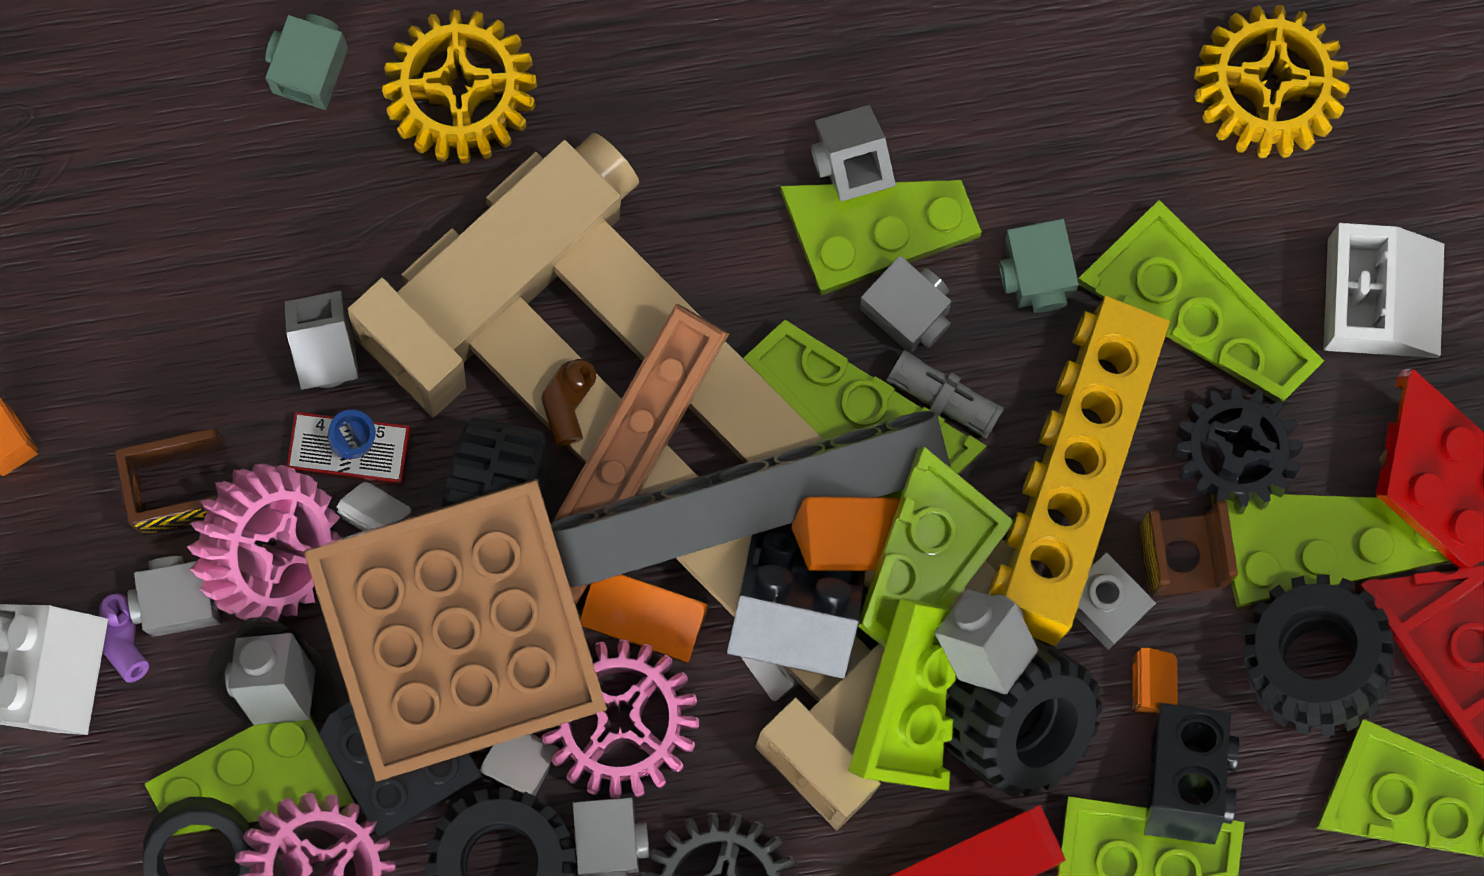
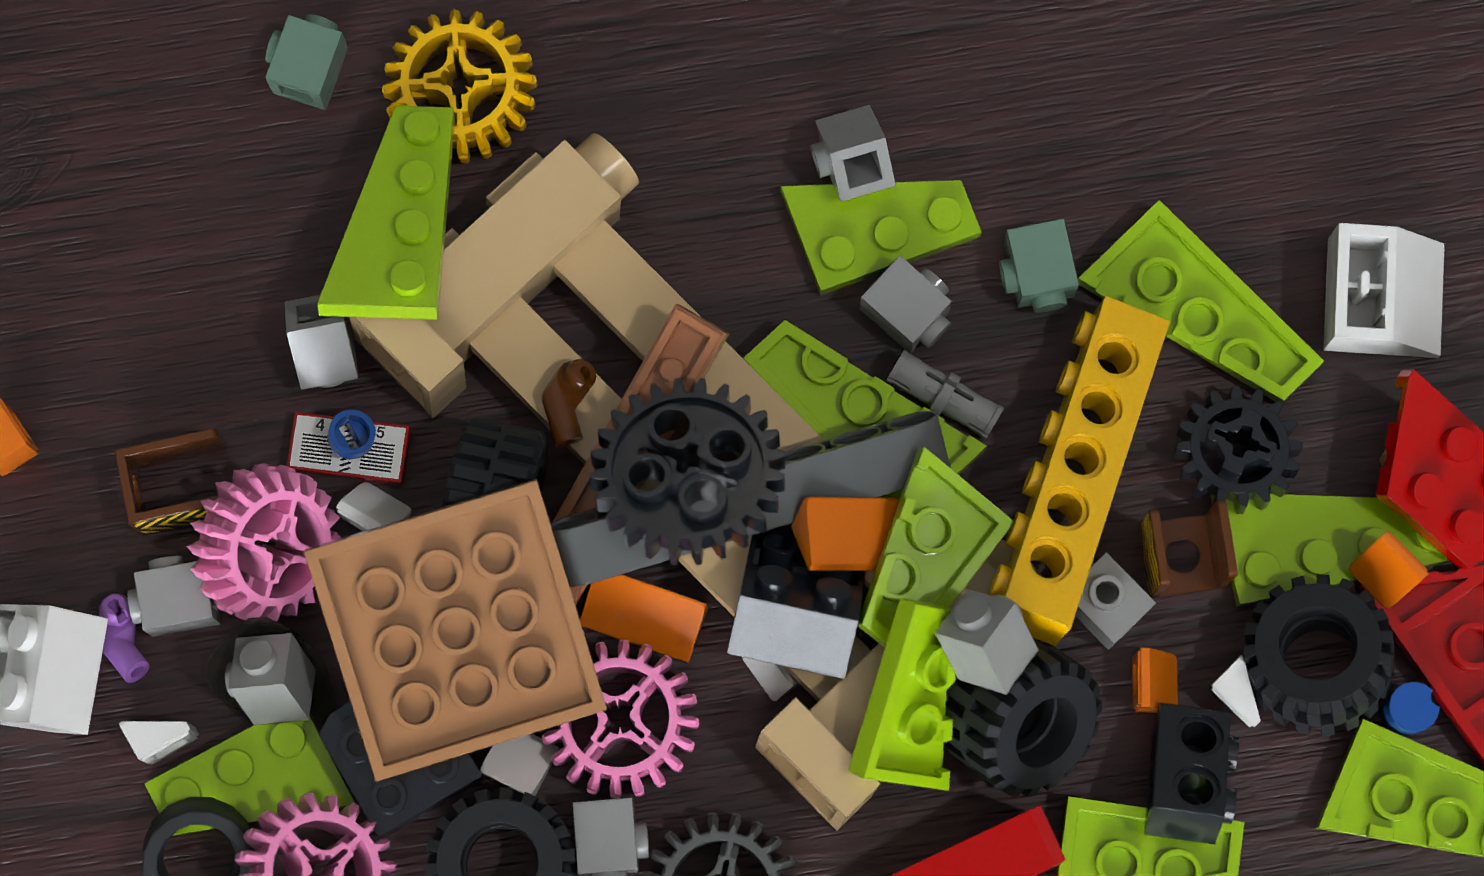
(157, 739): none -> white slope
(397, 230): none -> lime wing
(688, 471): none -> black gear
(1236, 693): none -> white slope
(1247, 79): yellow gear -> none
(1388, 570): none -> orange slope
(1408, 709): none -> blue piece

